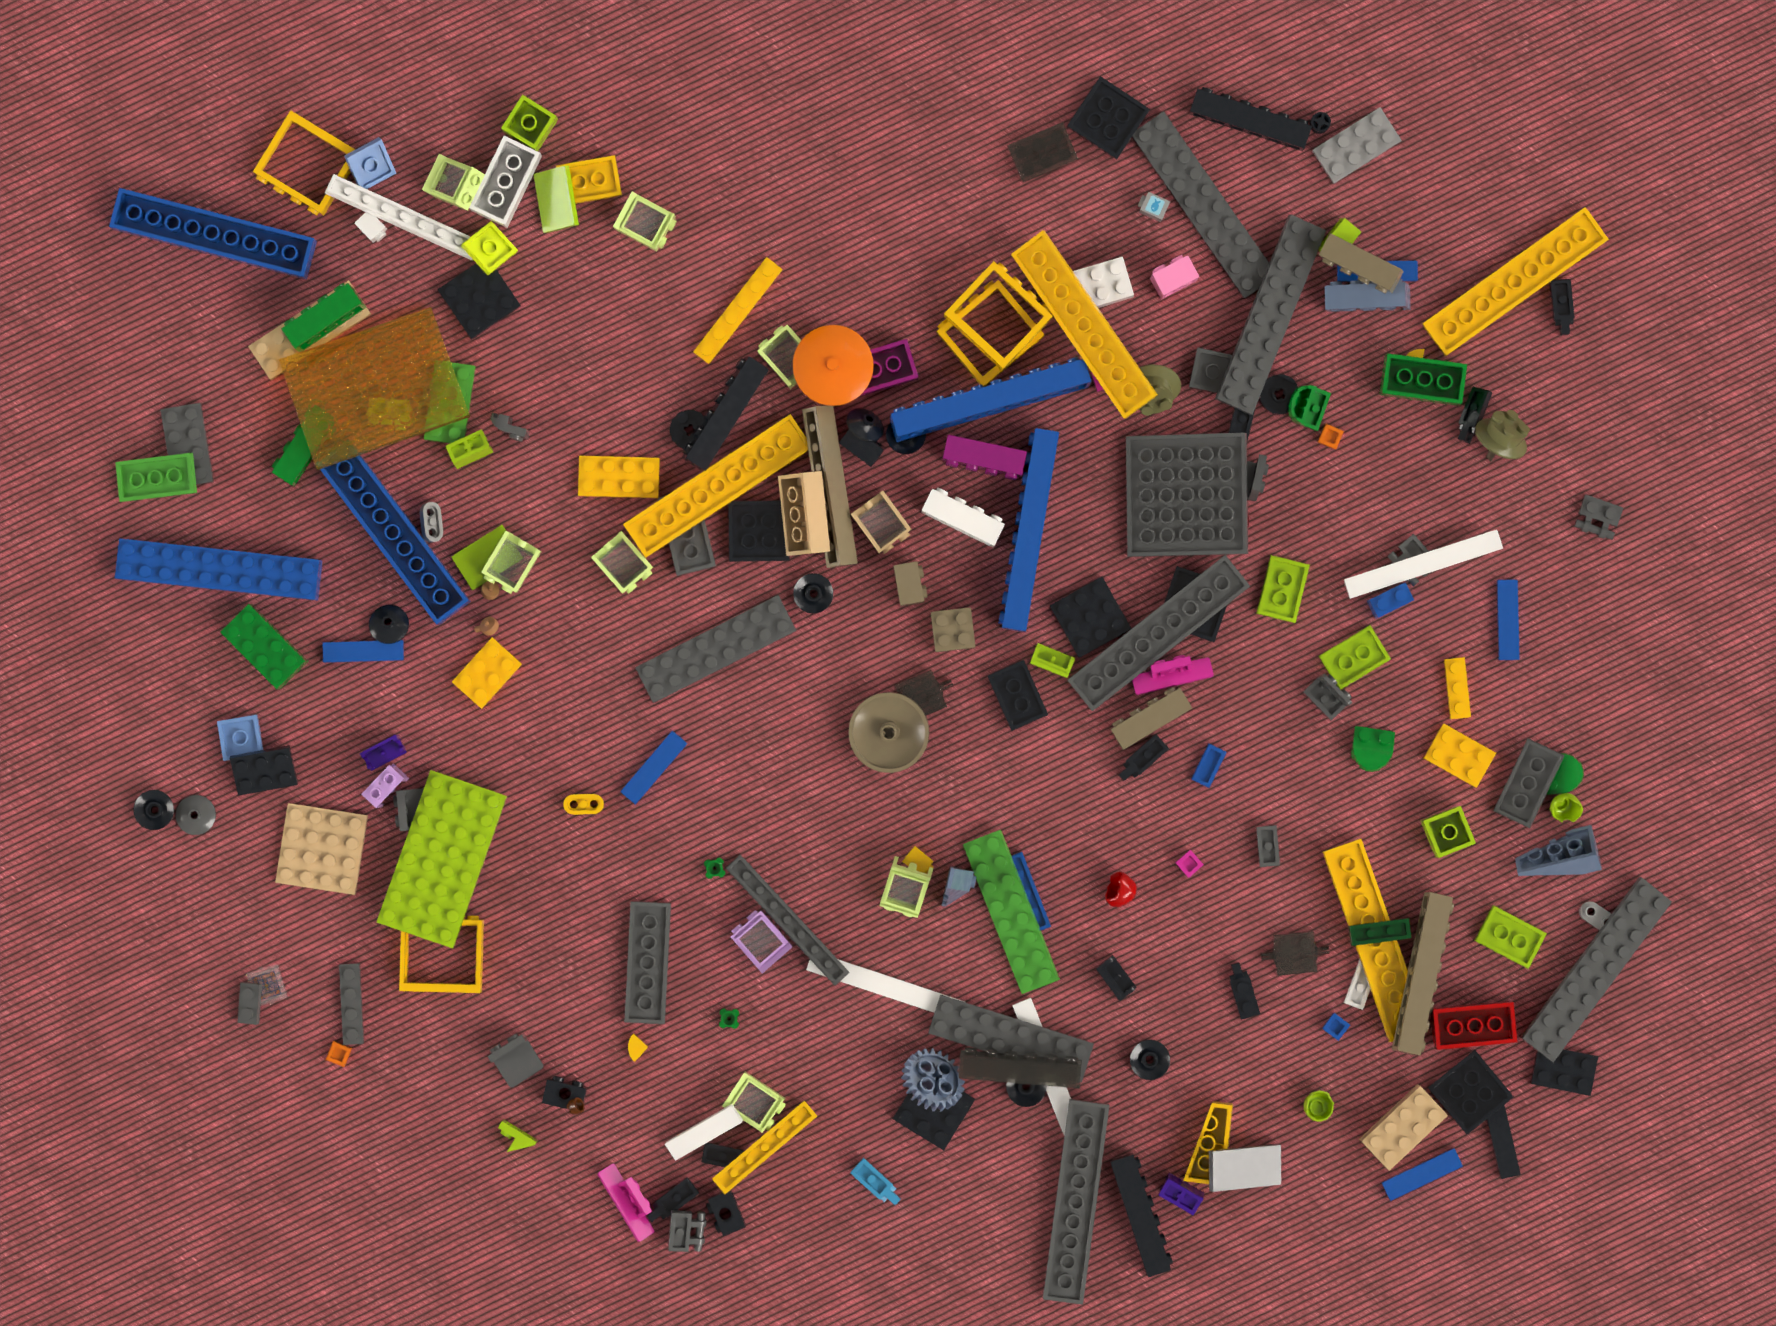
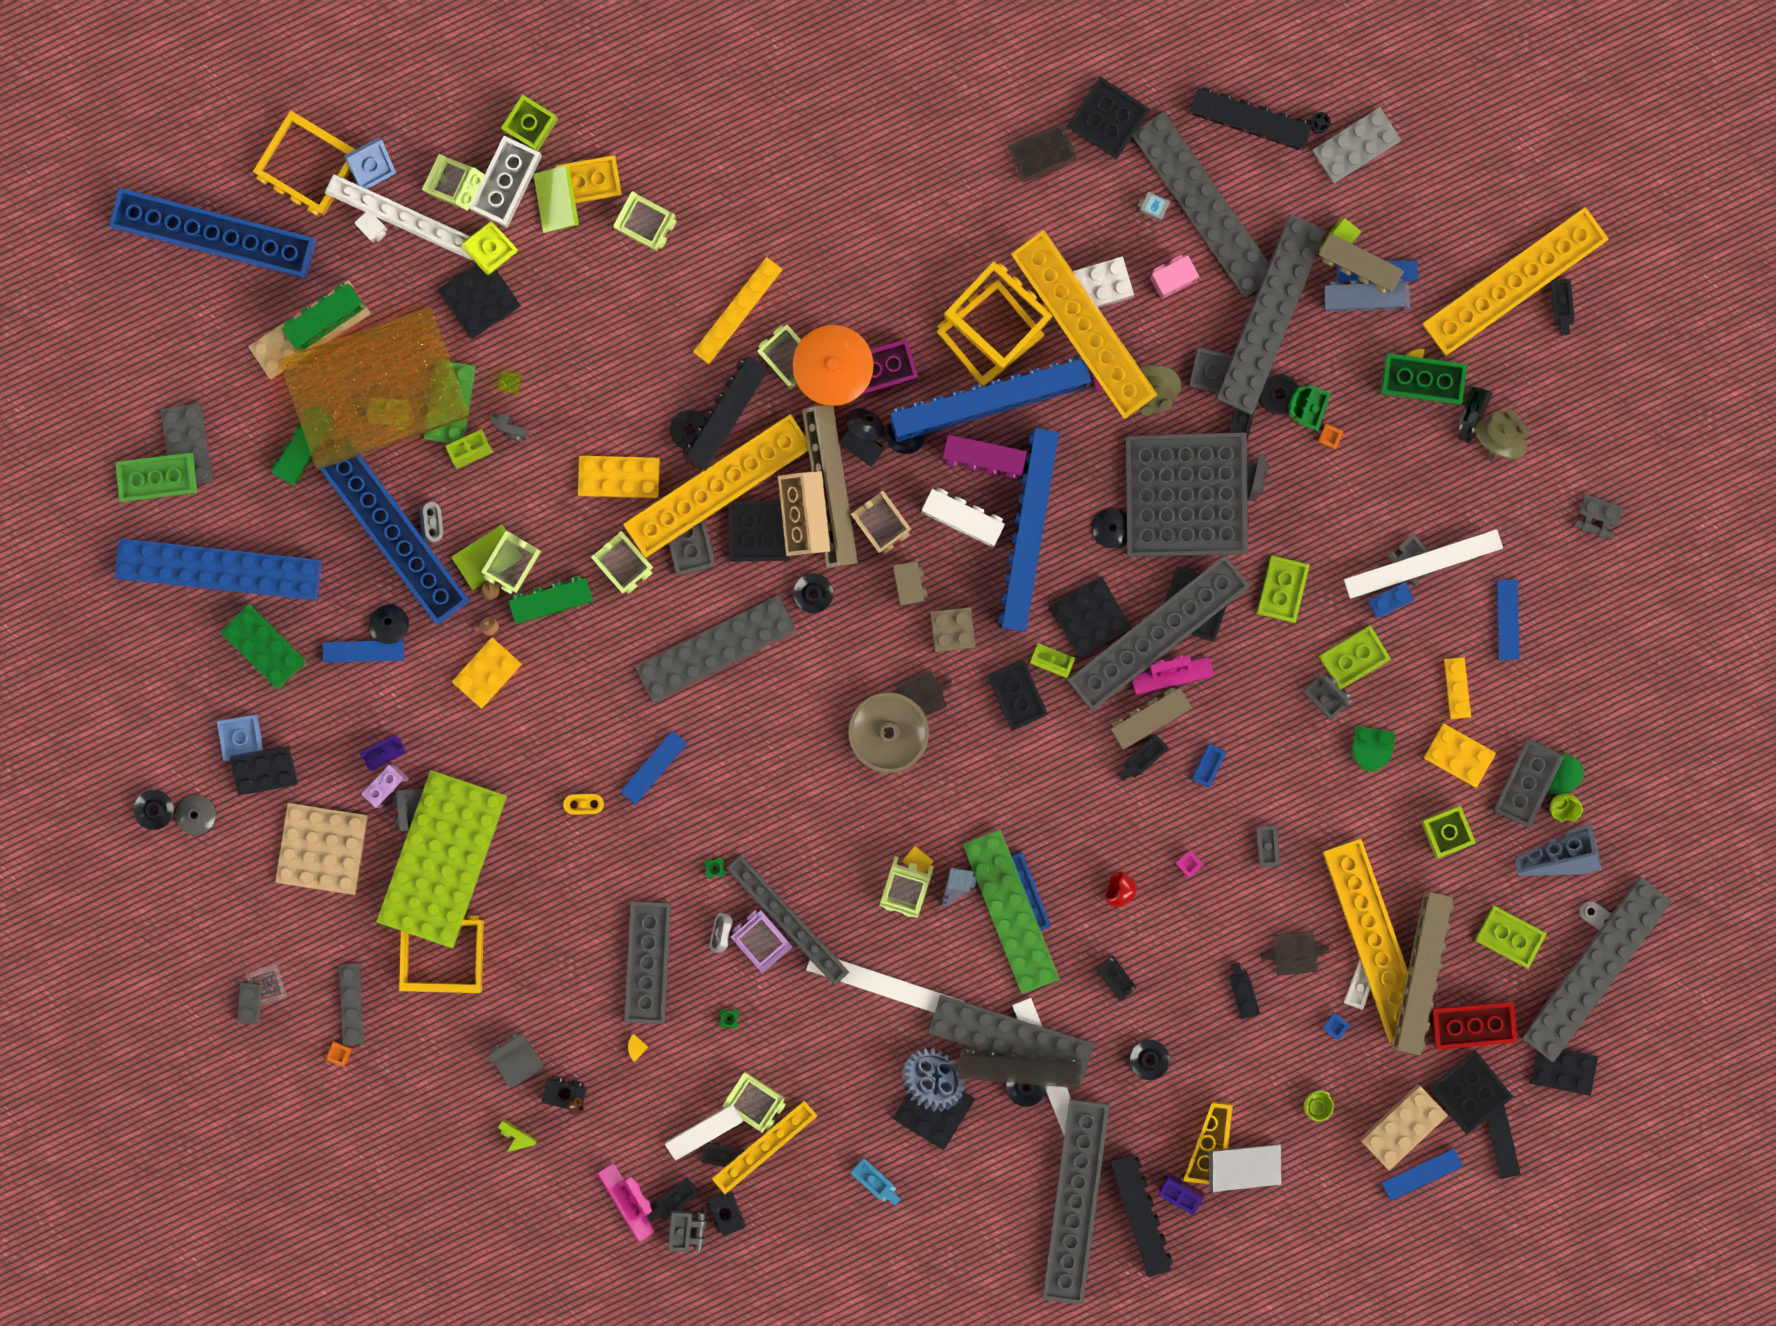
(510, 382): none -> clear neon green plate
(550, 601): none -> green brick
(720, 932): none -> light grey plate
(1103, 534): none -> black dish
(1379, 932): dark green plate -> none

